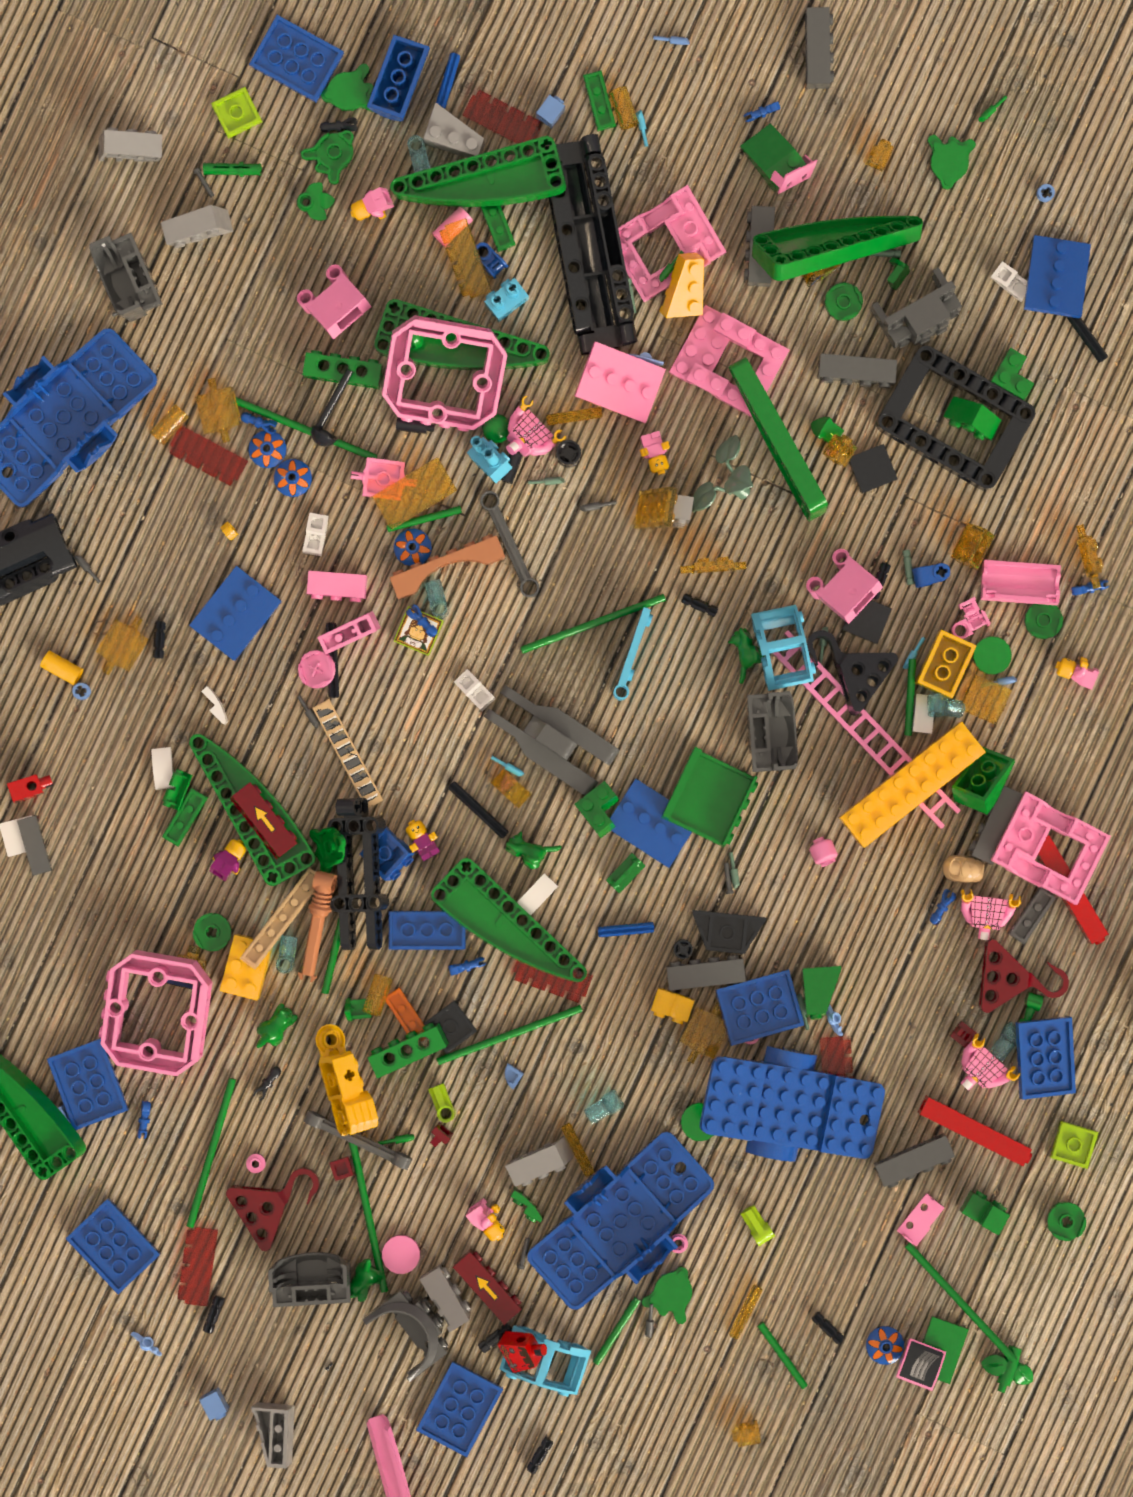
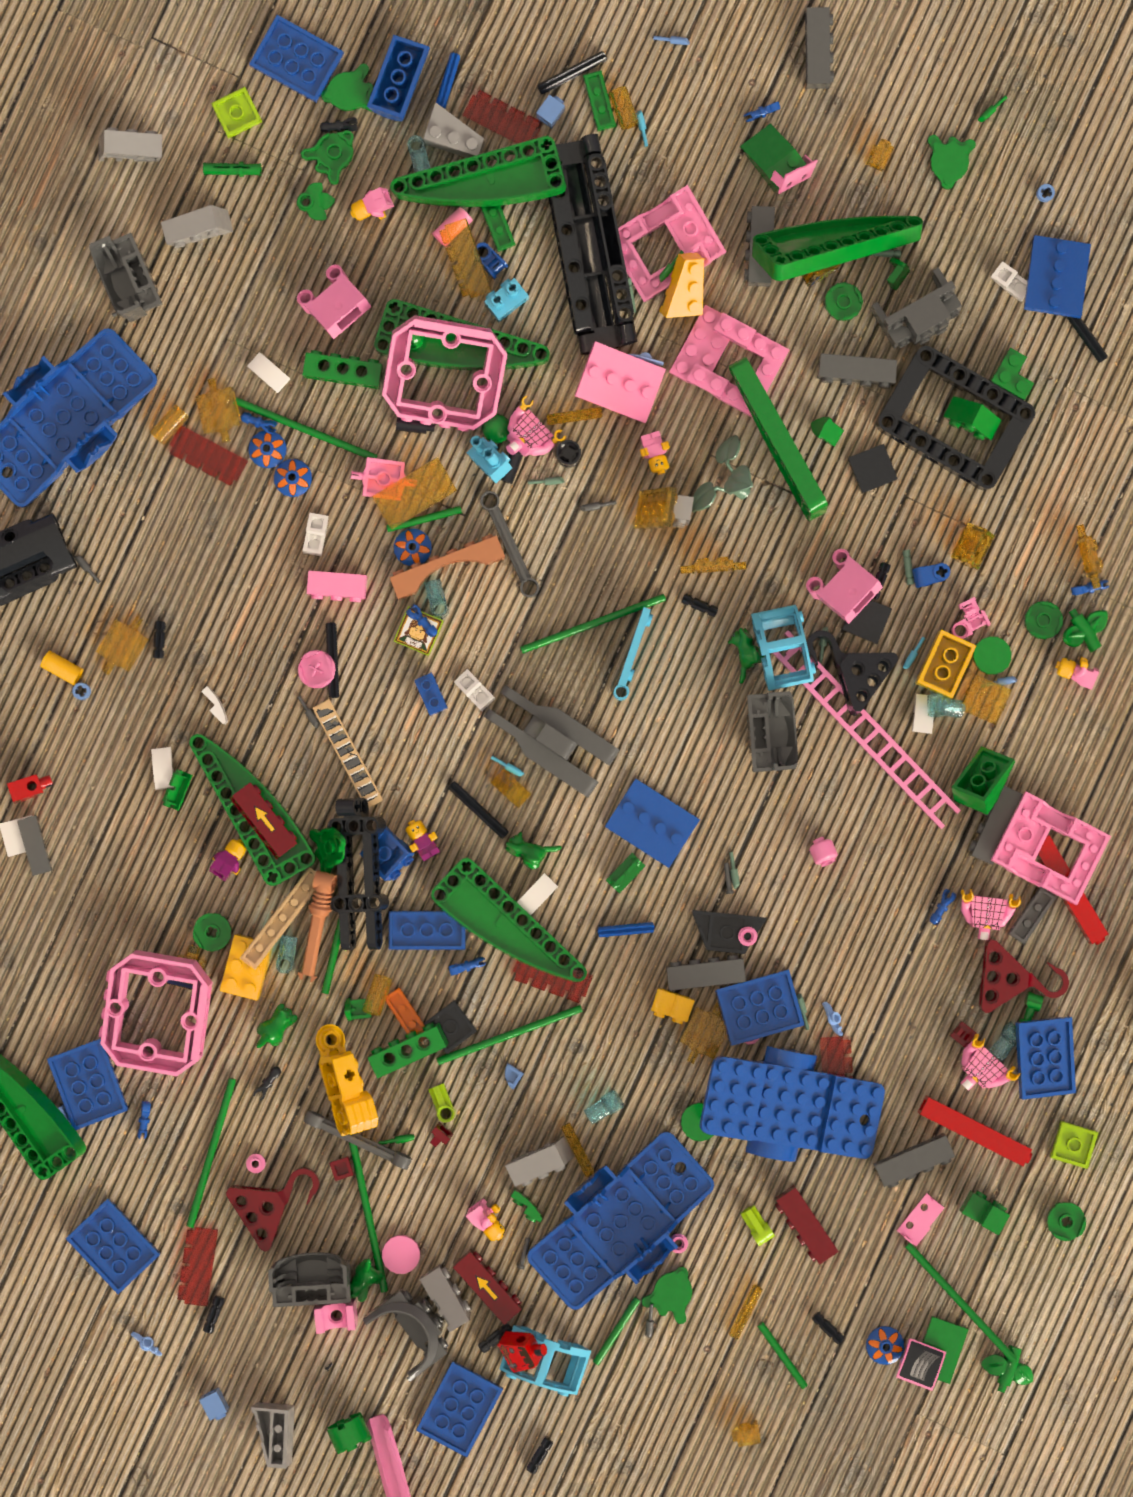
(185, 817): green tile -> none
(198, 171): dark grey piece -> none
(229, 530): yellow axle -> none
(235, 613): blue plate -> none
(268, 372): none -> white slope
(319, 435): black piece -> none
(325, 1320): none -> bright pink piece
(348, 1433): none -> green brick
(349, 632): bright pink slope -> none
(431, 694): none -> blue brick
(572, 72): none -> black axle
(594, 806): green brick -> none
(683, 951): black wheel -> none
(709, 798): green panel -> none
(752, 940): none -> bright pink plate
(806, 1224): none -> dark red brick
(818, 989): green slope -> none
(840, 450): clear yellow brick -> none
(910, 697): green bar -> none
(911, 784): yellow brick -> none
(963, 869): tan piece -> none
(1020, 582): bright pink gear -> none
(1085, 629): none -> green plant

